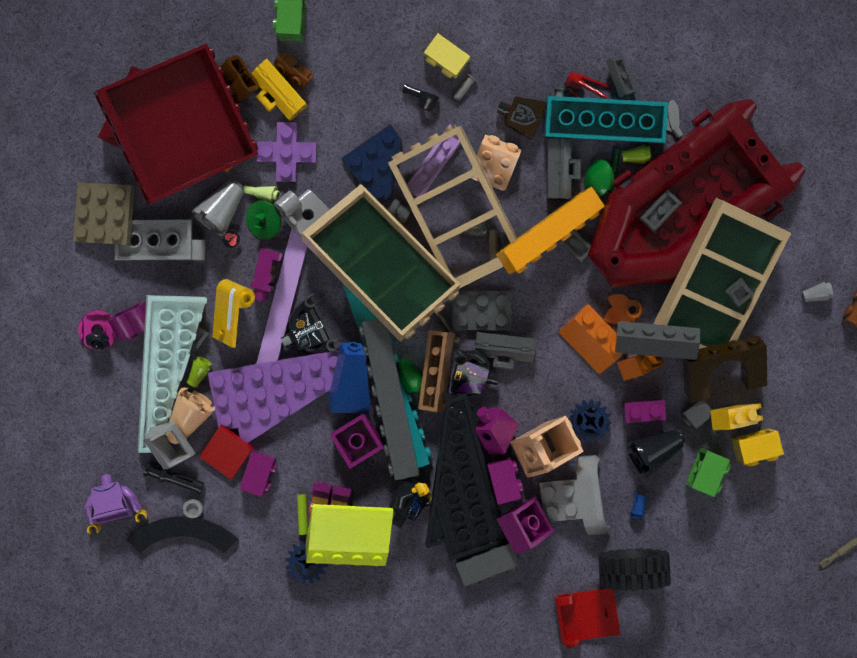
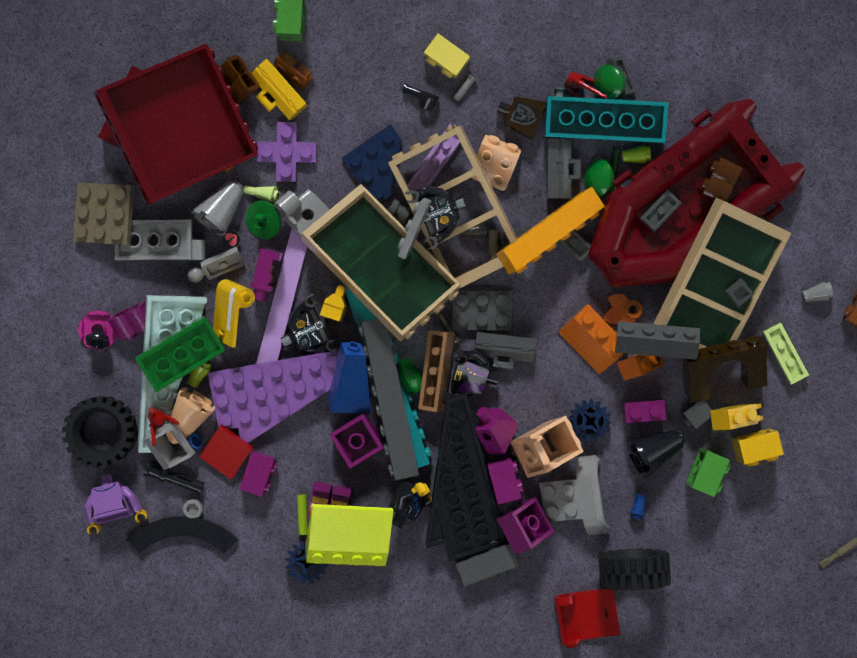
(75, 431): none -> black tyre
(157, 418): none -> red plant
(180, 354): none -> green plate
(195, 441): none -> blue plate
(217, 265): none -> light grey plate
(335, 305): none -> yellow piece
(413, 227): none -> light grey plate
(442, 213): none -> black torso
(610, 81): none -> green hat
(673, 121): light grey piece -> none
(721, 180): none -> reddish brown brick
(785, 353): none -> yellowish green plate

